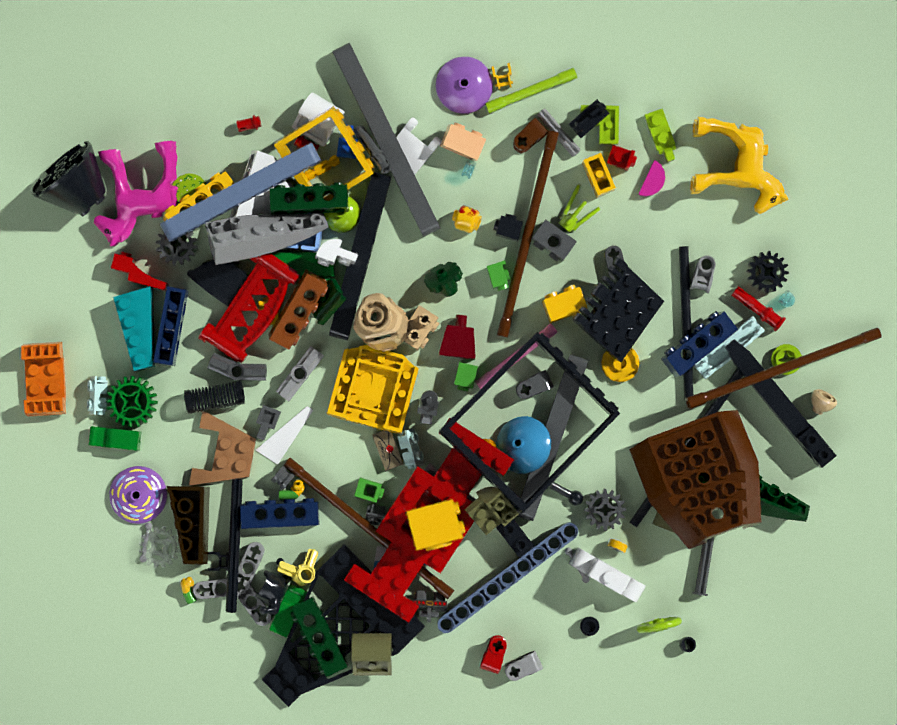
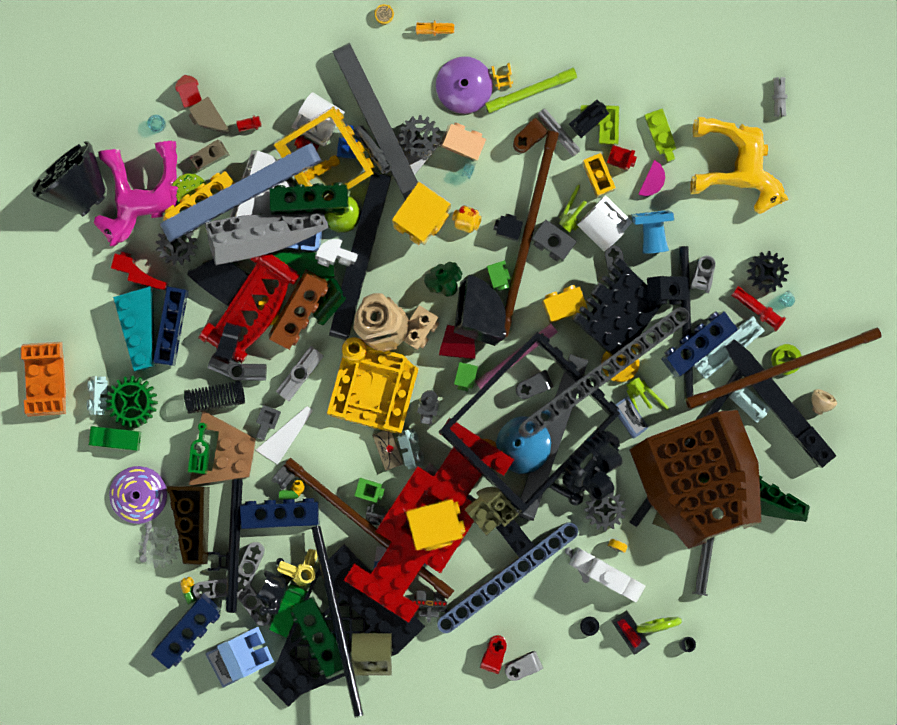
(153, 128): none -> clear light blue bush
(188, 90): none -> red tile
(196, 457): none -> green piece
(202, 606): none -> dark blue brick
(207, 116): none -> dark tan slope
(209, 155): none -> dark tan leg
(219, 667): none -> slope
(229, 341): none -> black leg
(240, 656): none -> light blue piece
(337, 621): none -> black piece
(352, 344): none -> yellow head
(384, 14): none -> tile
(413, 142): none -> dark grey gear
(421, 214): none -> yellow brick
(434, 28): none -> light orange axle
(480, 312): none -> black brick
(594, 476): none -> black piece
(596, 376): none -> dark grey beam
(604, 223): none -> white brick
(627, 629): none -> slope
(631, 417): none -> slope
(638, 388): none -> lime plant
(653, 229): none -> dark azure plant
(667, 289): none -> black brick
(750, 404): none -> light aqua hinge
(779, 97): none -> light grey pin

